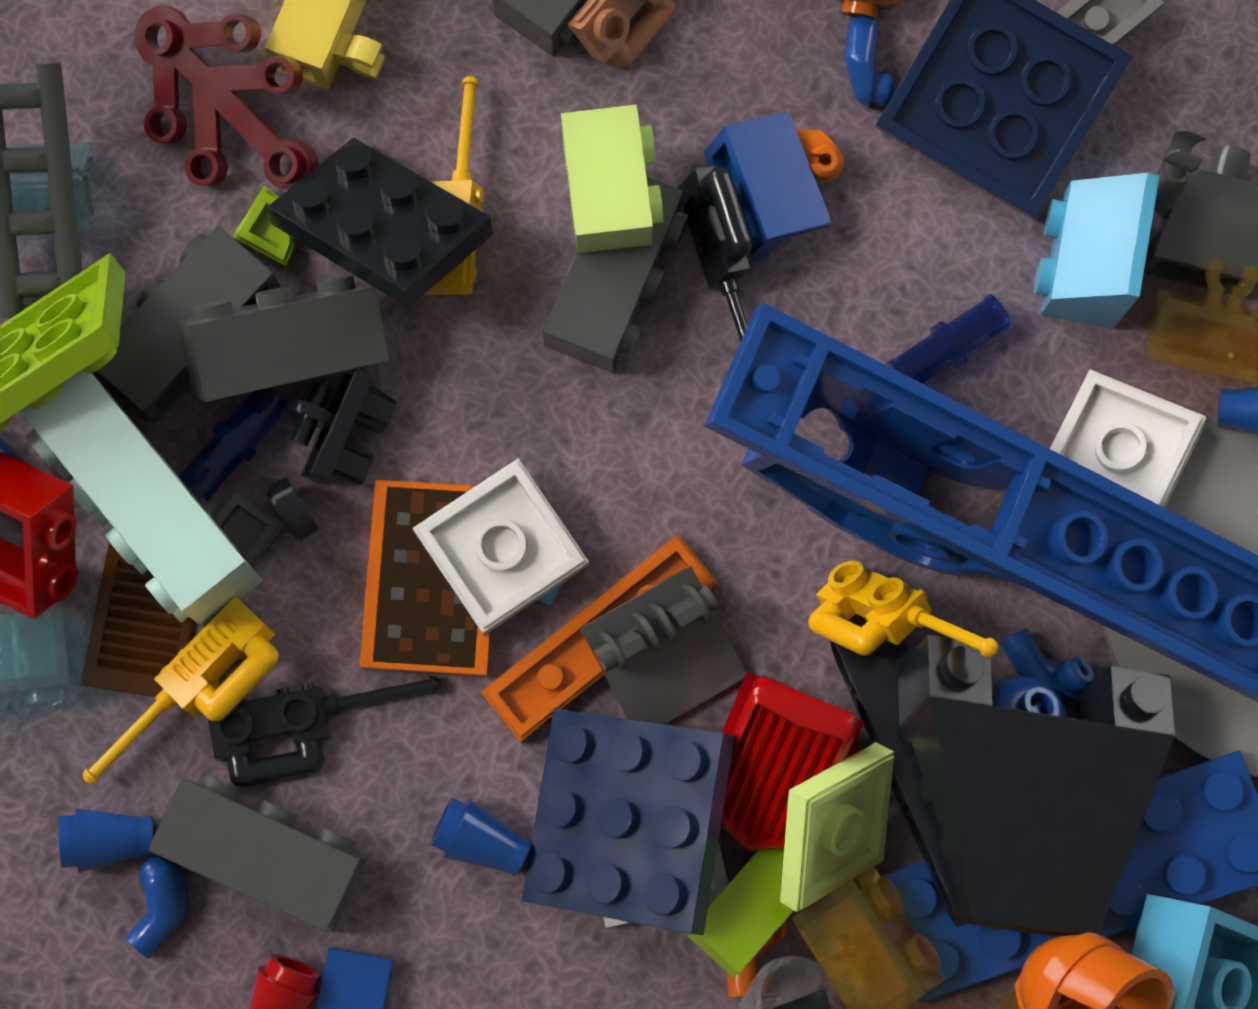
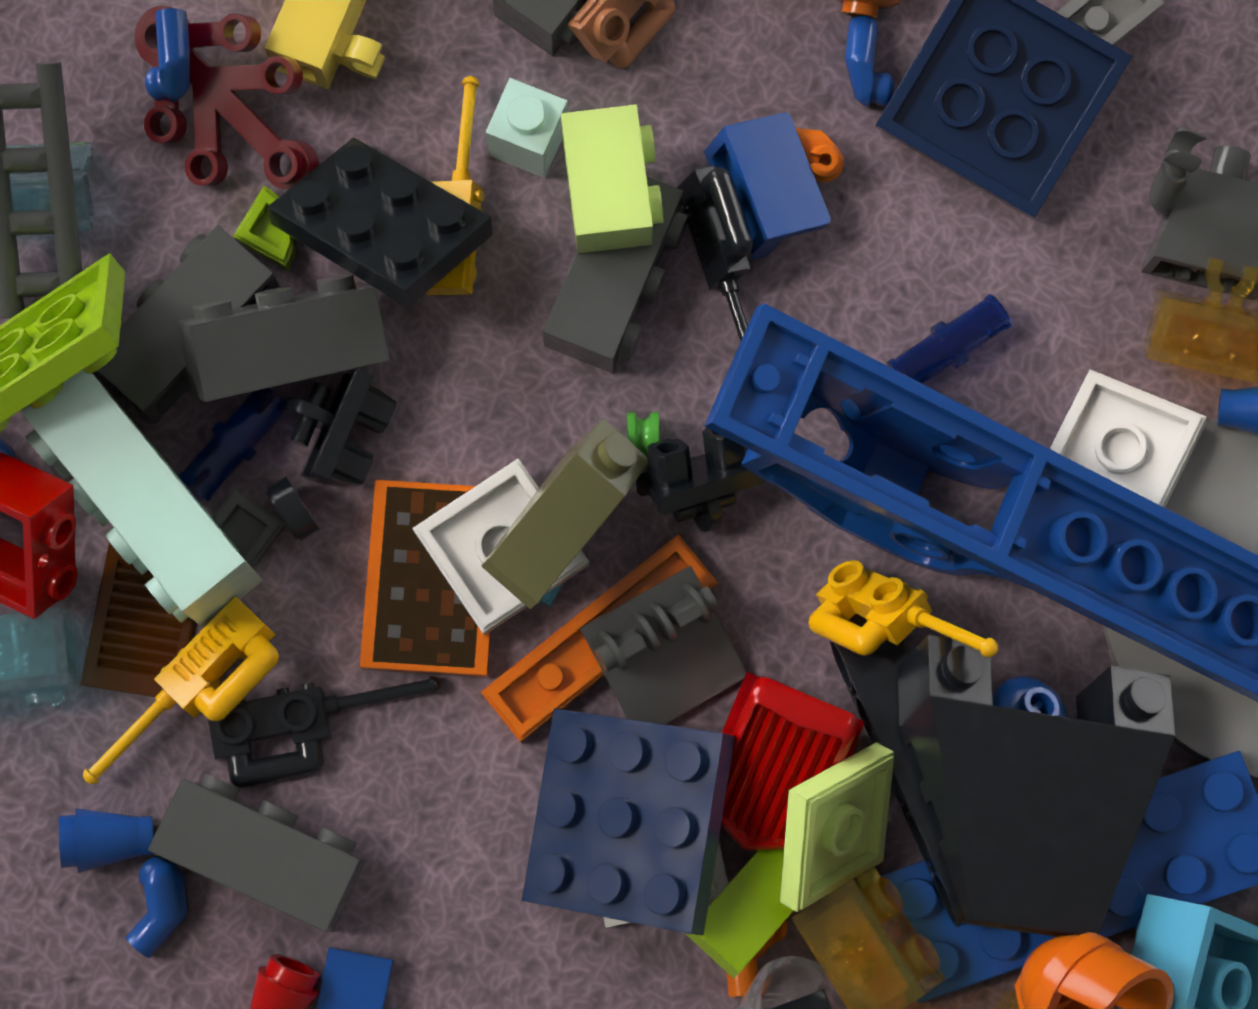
(172, 75): none -> blue arm
(478, 838): blue cone -> none
(526, 127): none -> light aqua brick
(565, 512): none -> olive slope
(643, 431): none -> bright green bush
(698, 484): none -> black hips
(1063, 677): blue arm -> none
(1097, 248): medium azure slope -> none

